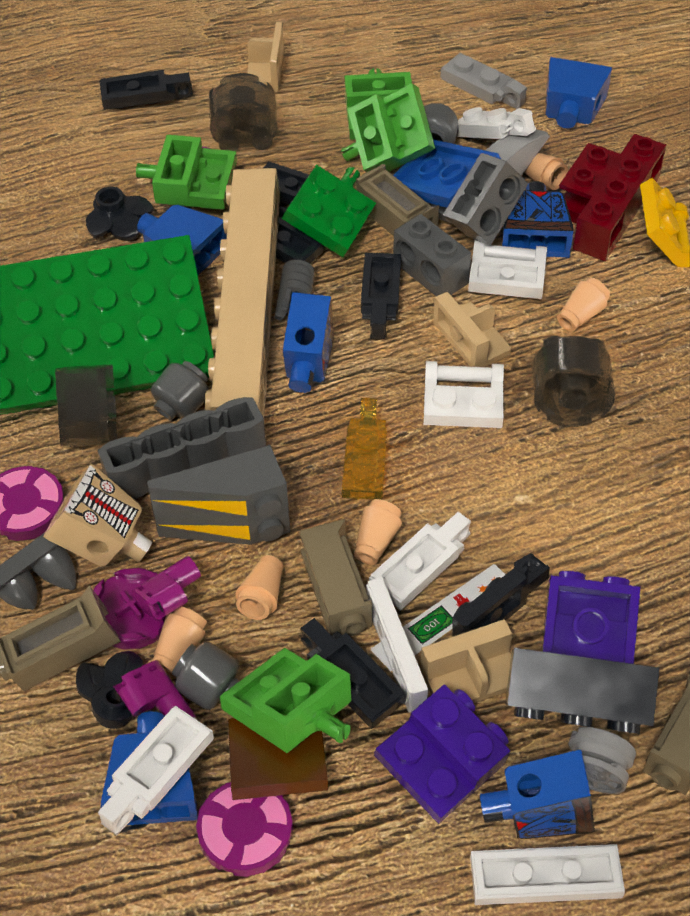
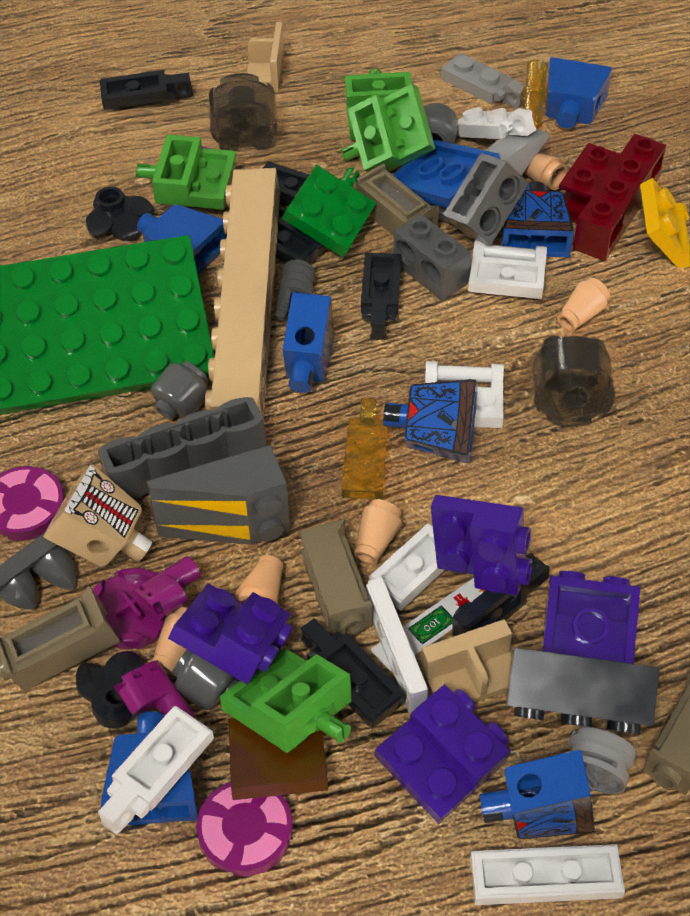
(85, 405): clear smoke brick -> none
(233, 633): none -> dark purple plate
(437, 418): none -> torso
(470, 330): tan panel -> none
(483, 542): none -> dark purple plate
(534, 92): none -> clear yellow pin

